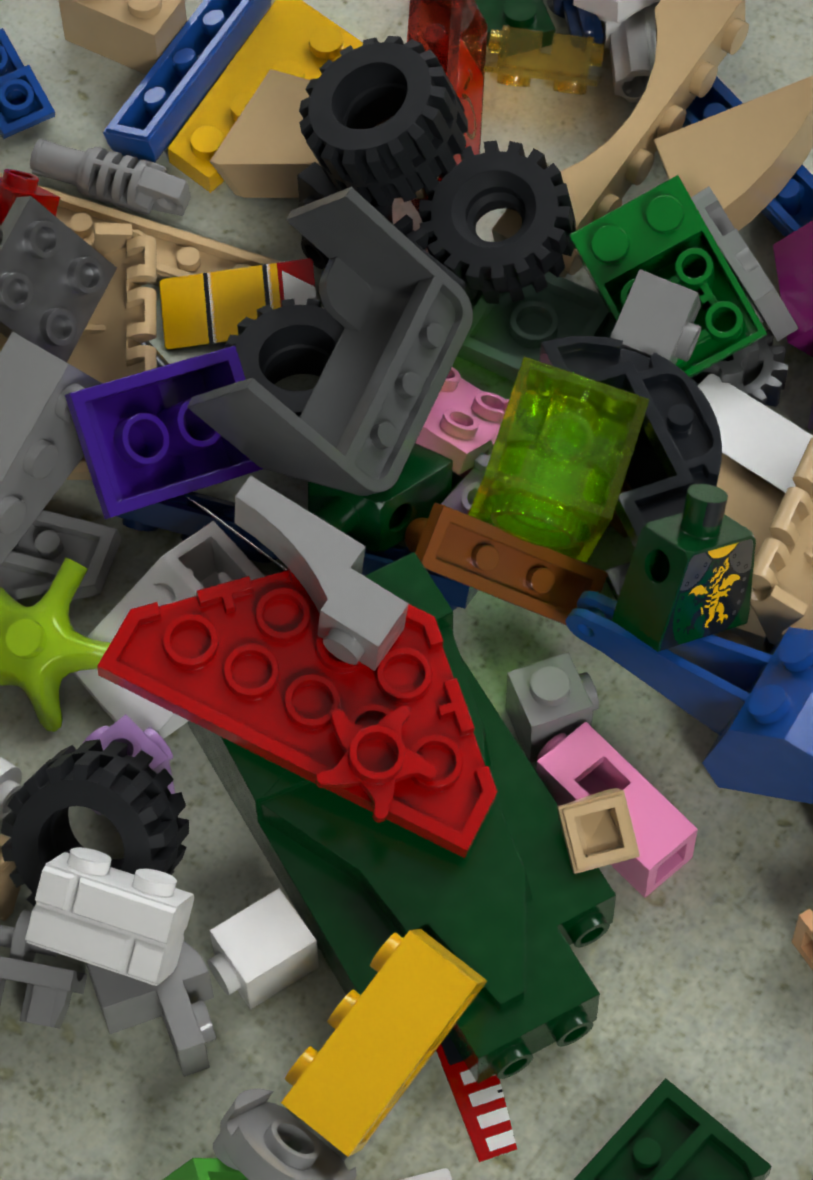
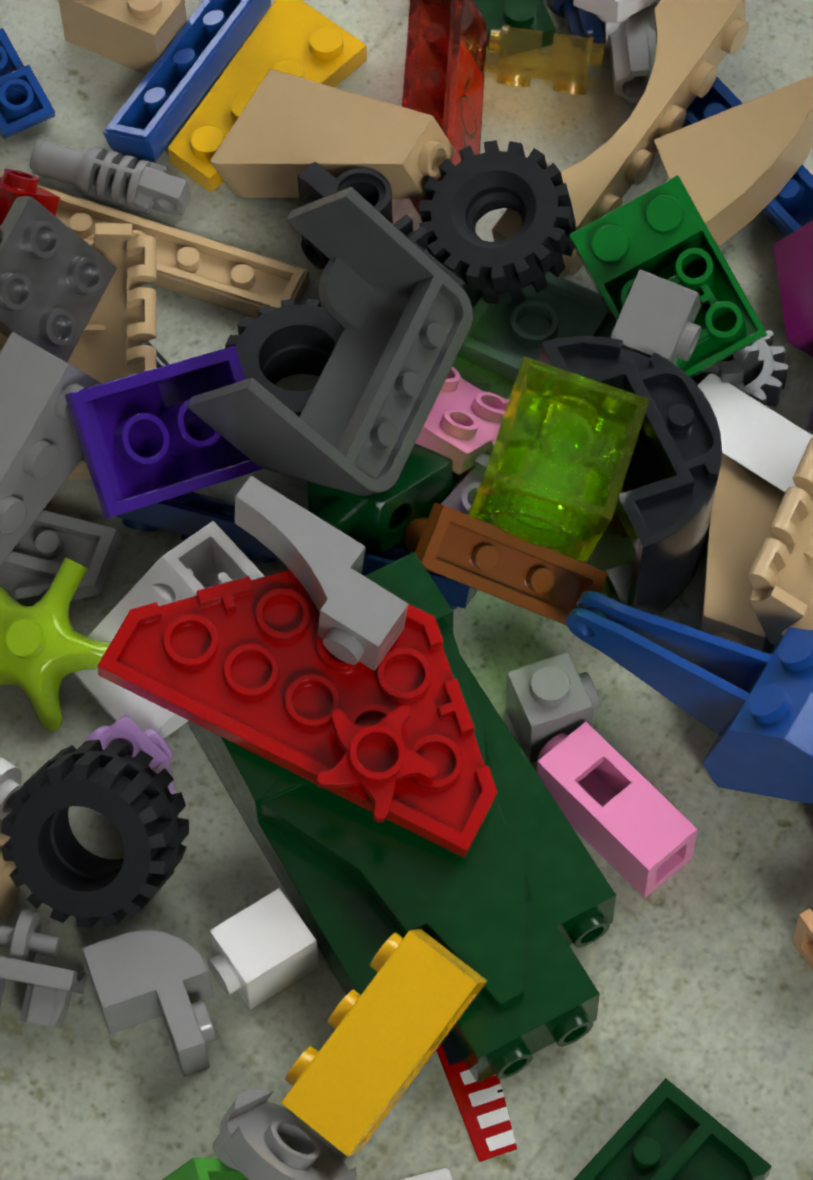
(110, 915): white brick -> none
(212, 304): yellow sticker -> none
(240, 536): sticker -> none
(364, 90): black tyre -> none
(598, 830): tan slope -> none
(688, 574): dark green torso -> none
(745, 267): light grey wing -> none

